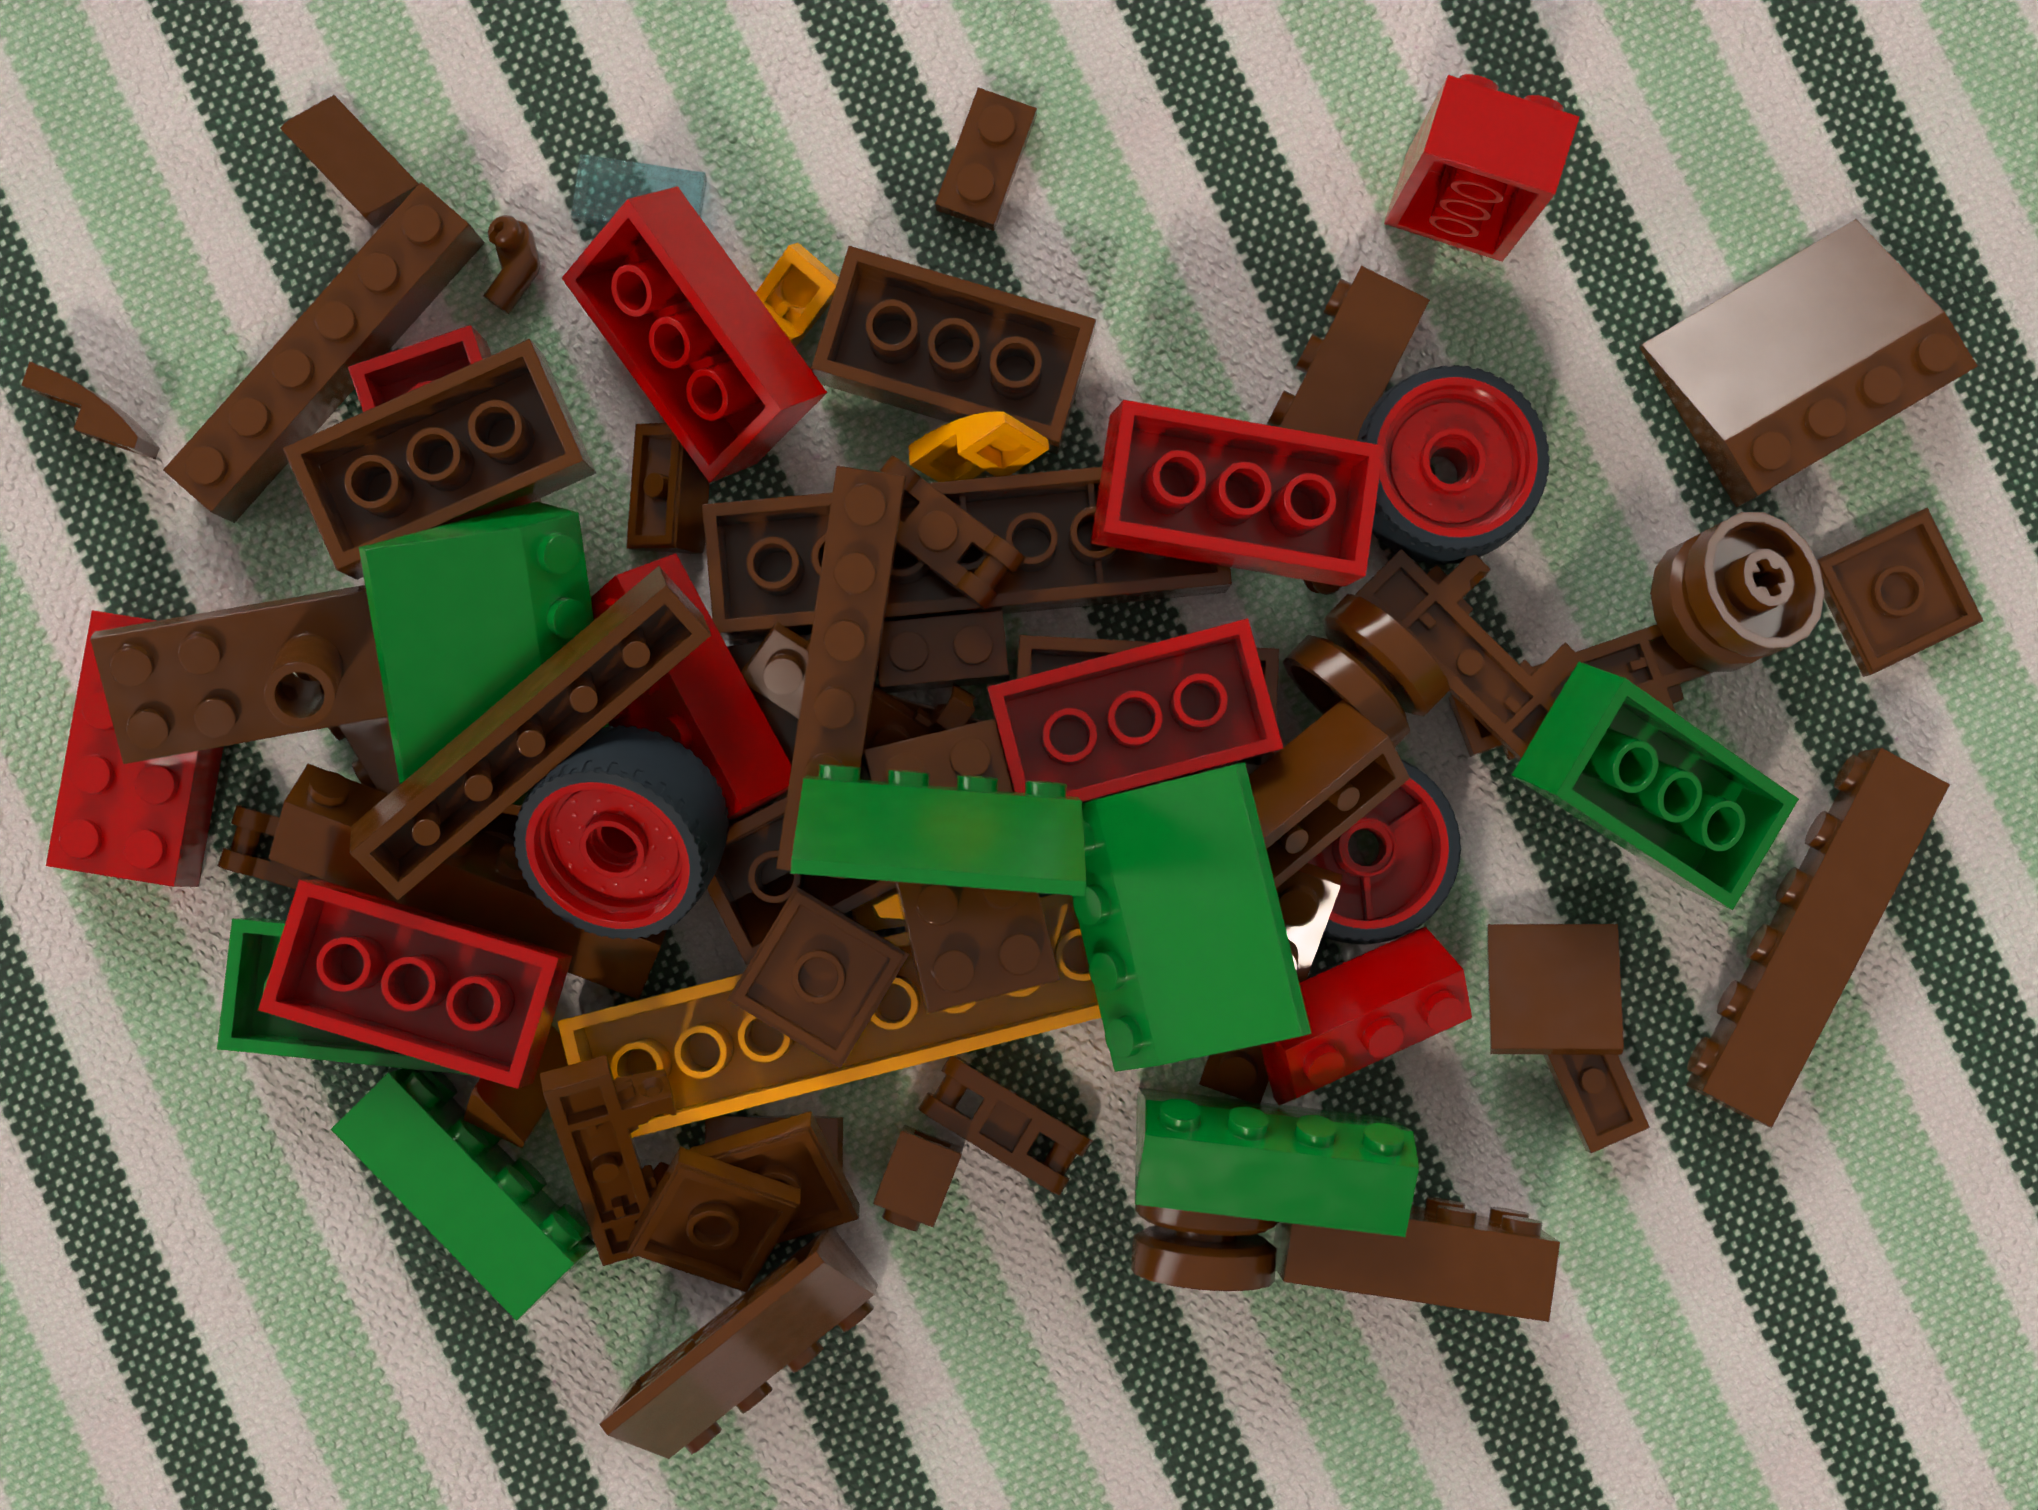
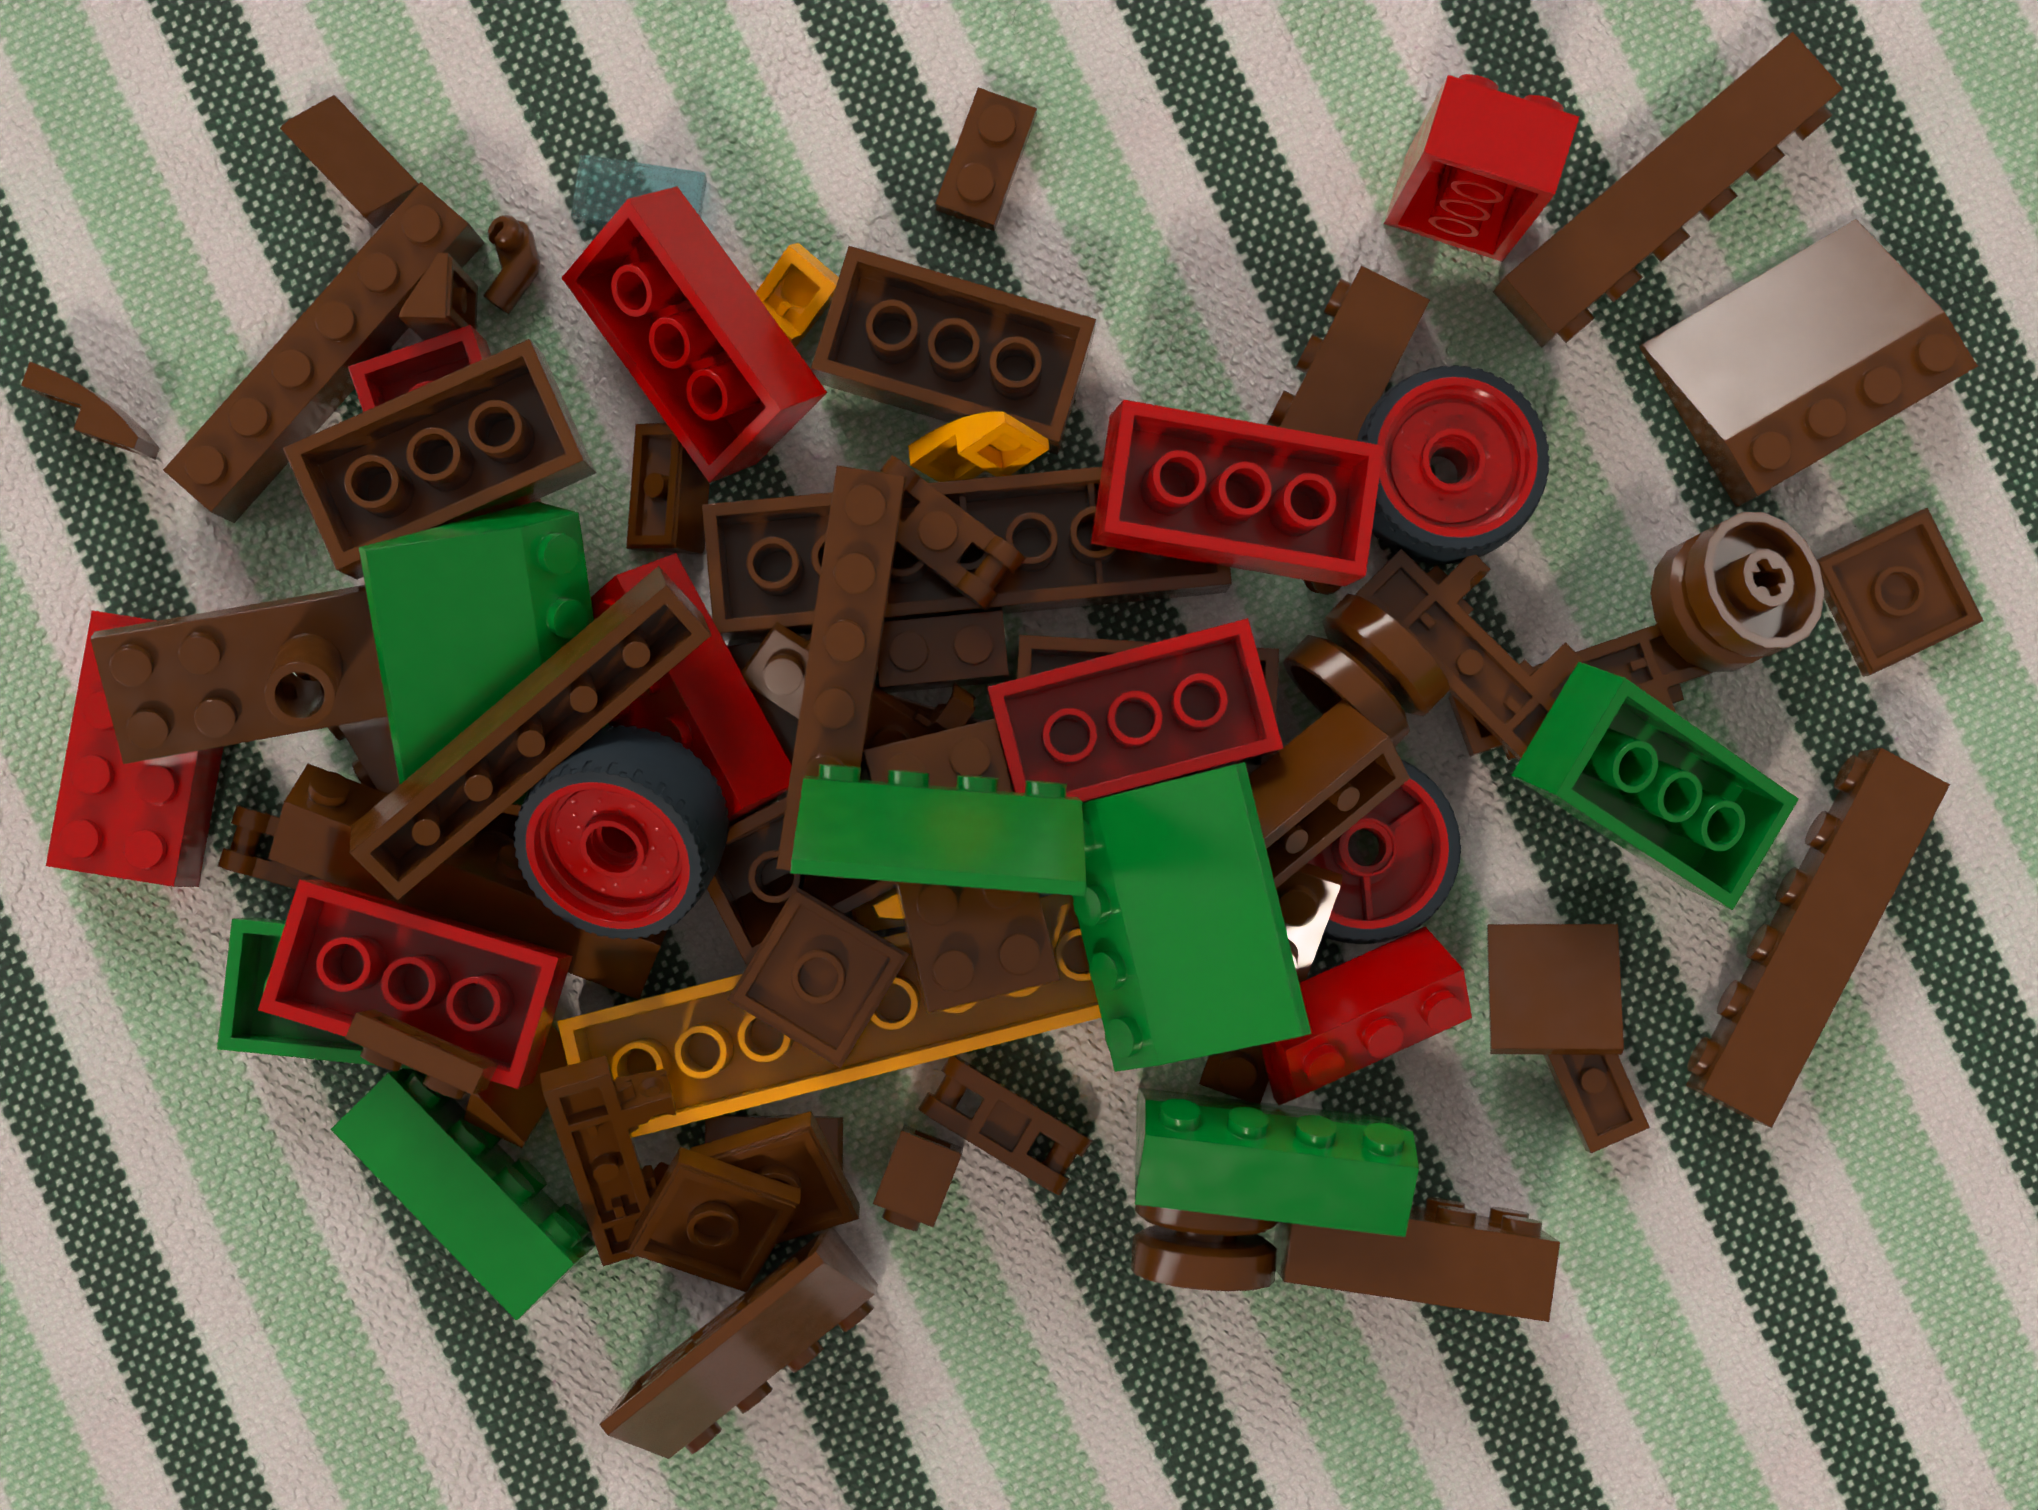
(393, 1043): none -> reddish brown plate
(441, 300): none -> reddish brown slope
(1667, 190): none -> reddish brown brick

